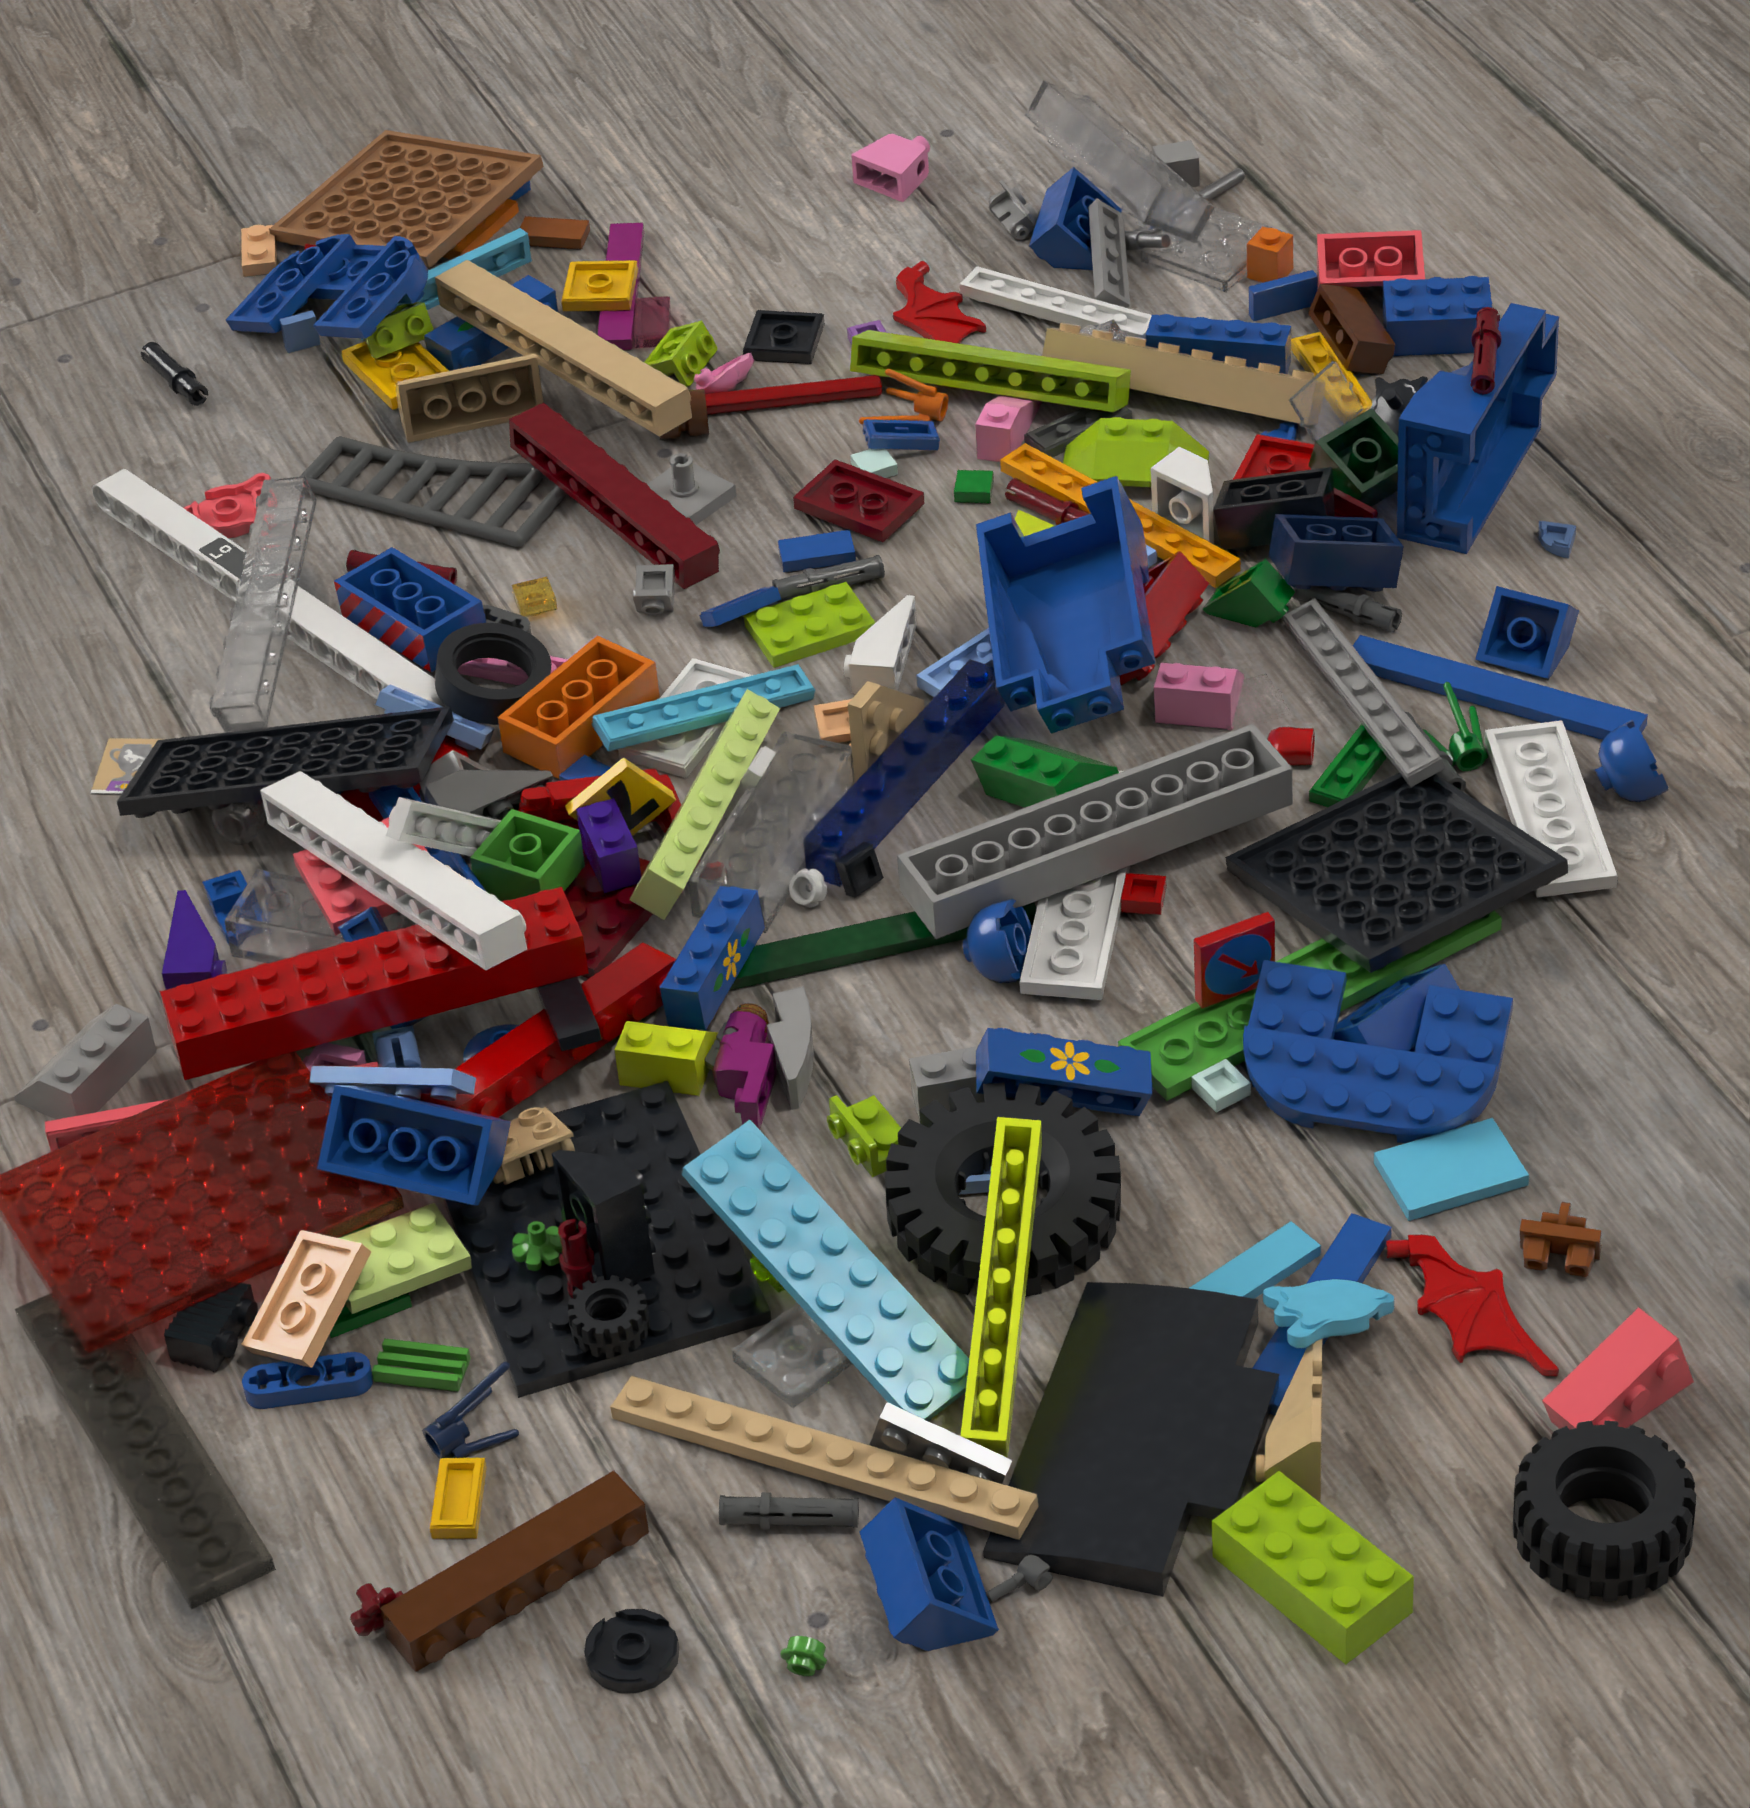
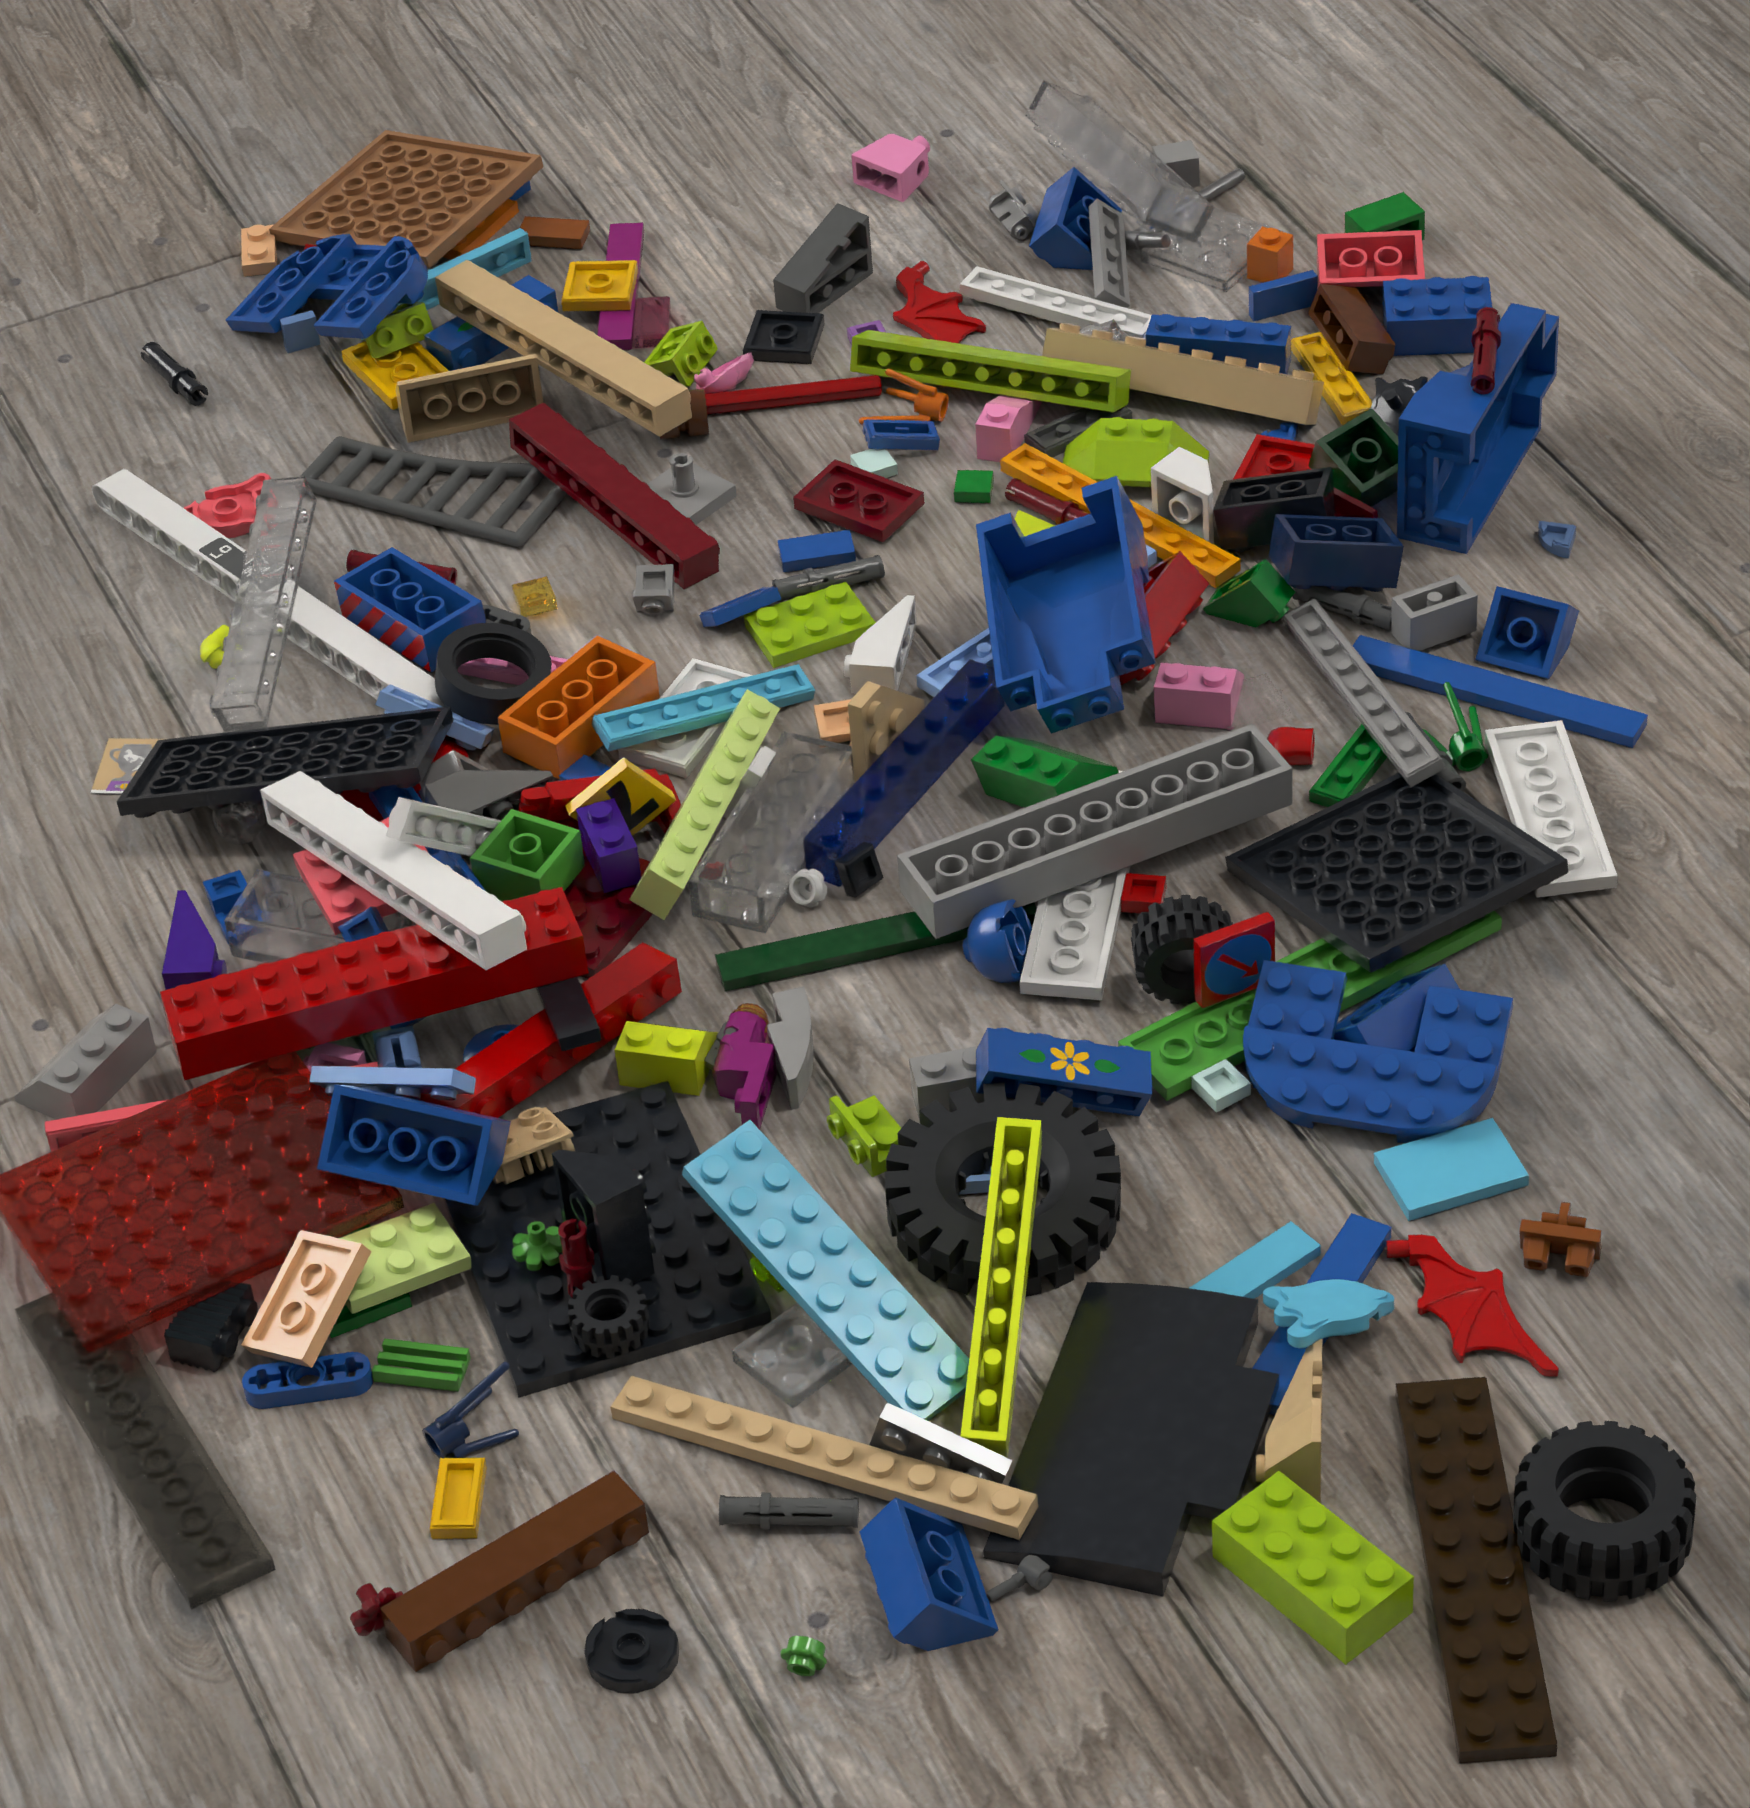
(212, 647): none -> neon yellow arm
(712, 958): blue brick -> none
(827, 263): none -> dark grey wedge
(1165, 944): none -> black tyre
(1326, 402): clear piece -> none
(1388, 214): none -> green brick
(1434, 613): none -> light grey brick
(1475, 1572): none -> dark brown plate
(1622, 1377): coral wedge -> none
(1629, 765): blue cylinder -> none

